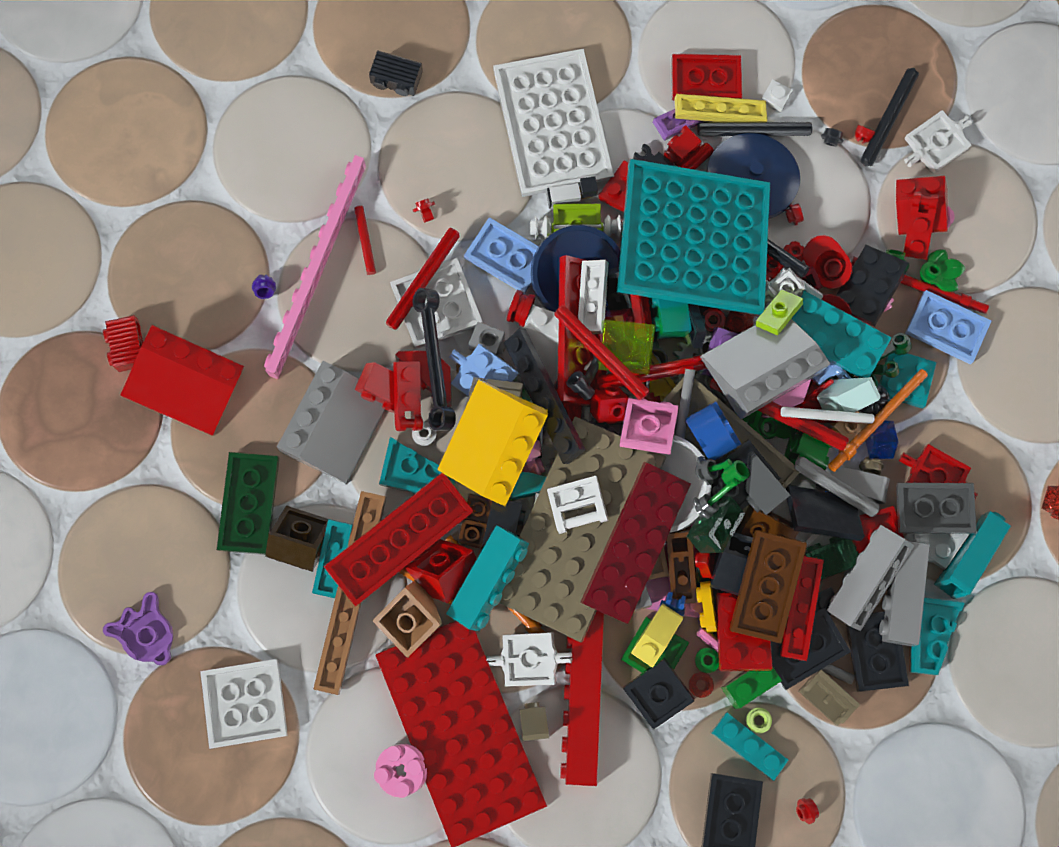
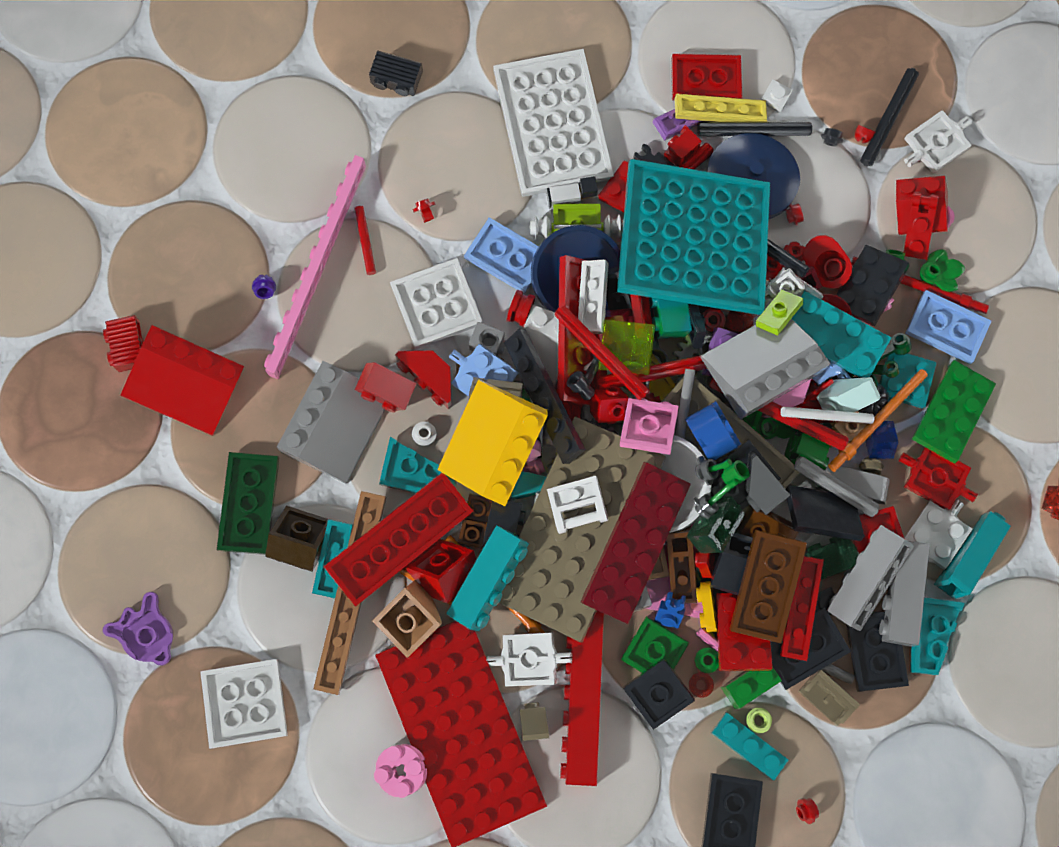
(407, 395): red plate -> none
(423, 278): red axle -> none
(434, 360): black piece -> none
(657, 635): light yellow slope -> none
(936, 508): dark grey plate -> none
(954, 411): none -> green plate

